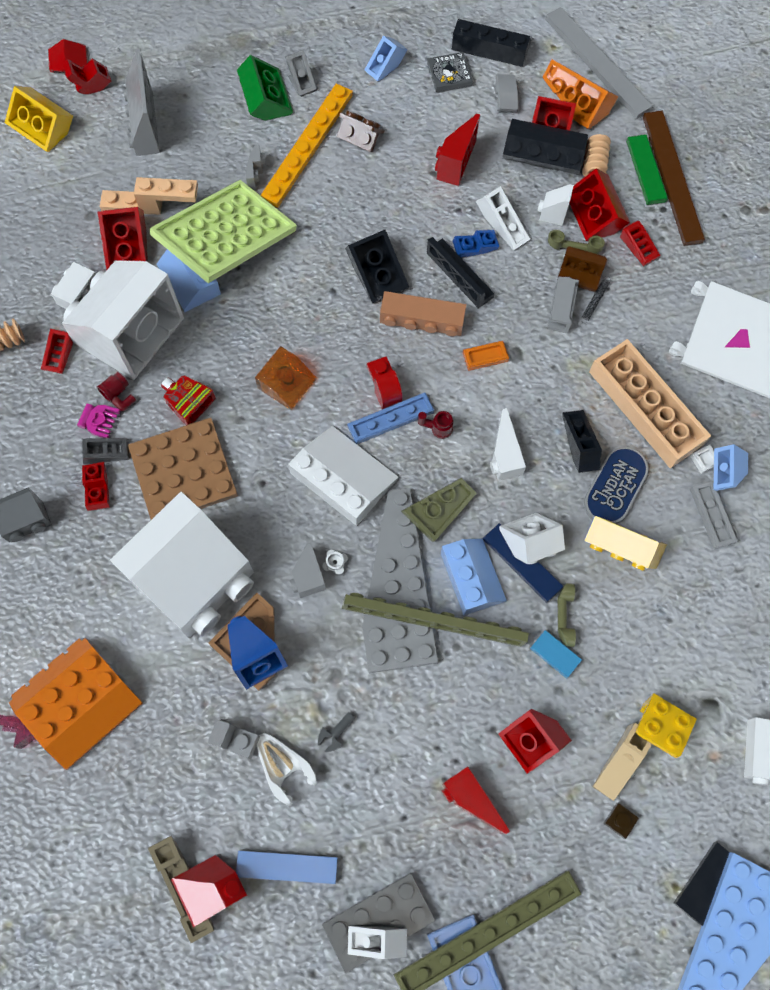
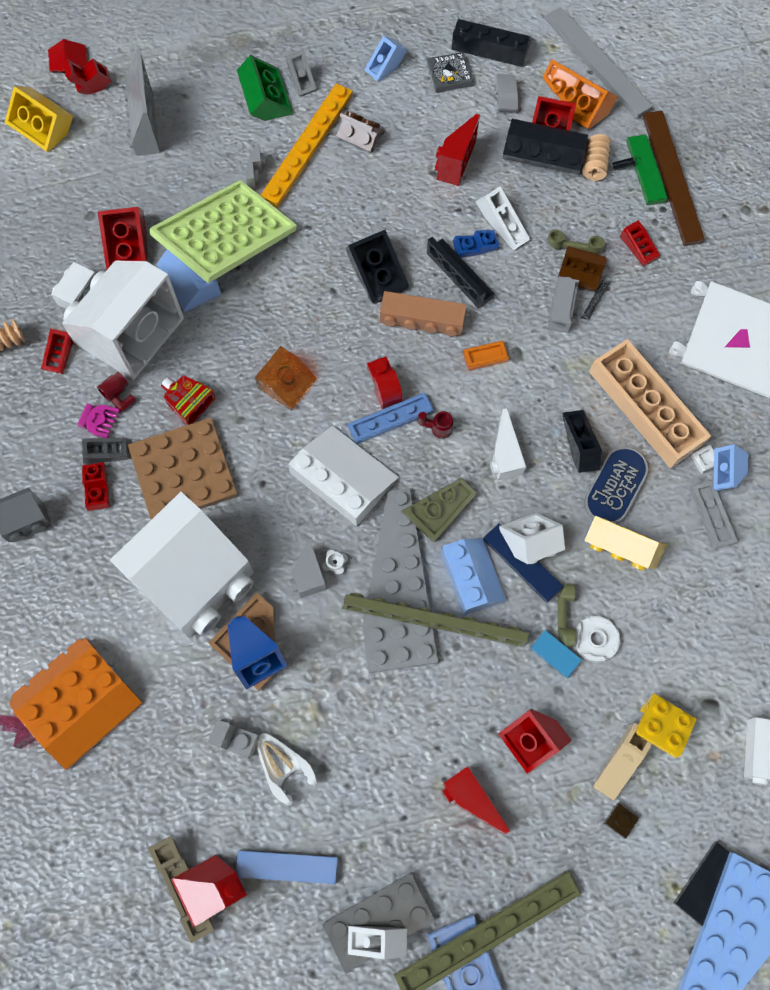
(150, 194): light nougat bracket -> none
(335, 732): dark grey bar -> none
(555, 205): white slope -> none
(597, 206): red slope -> none
(606, 630): none -> white tile
(623, 163): none -> black piece

